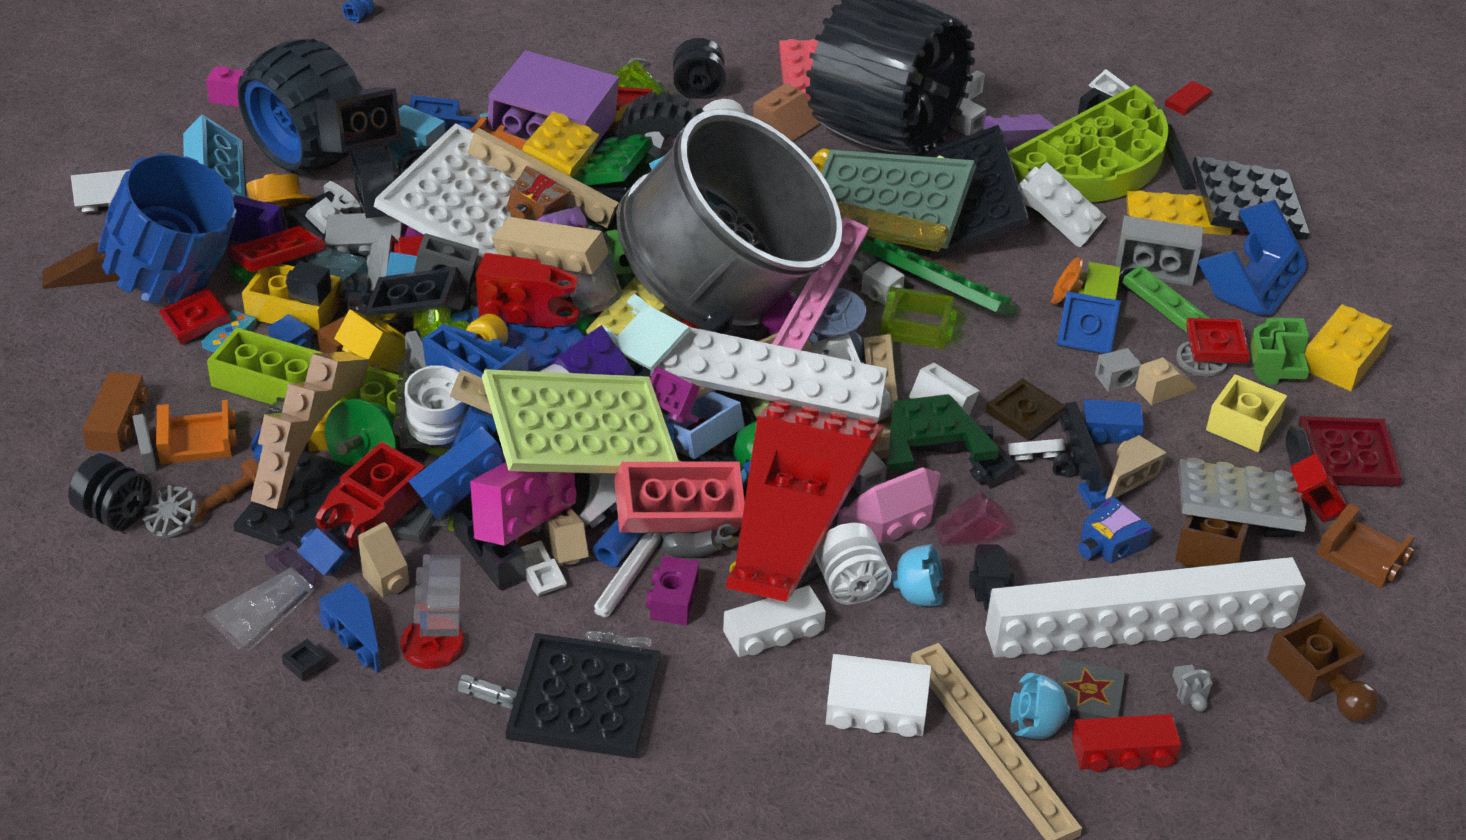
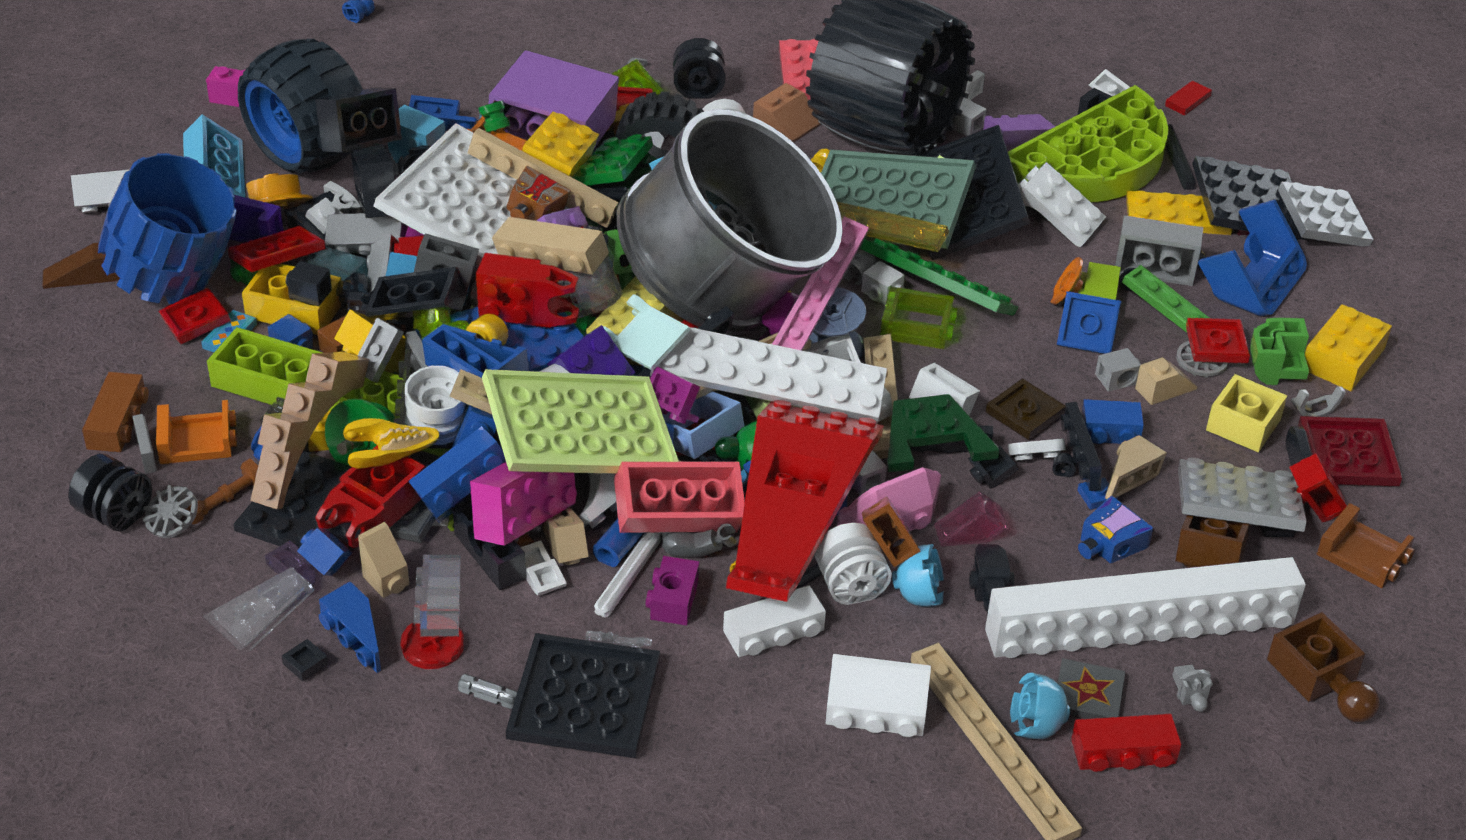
(379, 347): none -> light grey plate
(392, 439): none -> yellow animal
(494, 116): none -> green wheel
(727, 448): none -> dark green hinge
(888, 528): none -> dark orange torso
(1305, 409): none -> light grey helmet
(1325, 214): none -> light grey plate

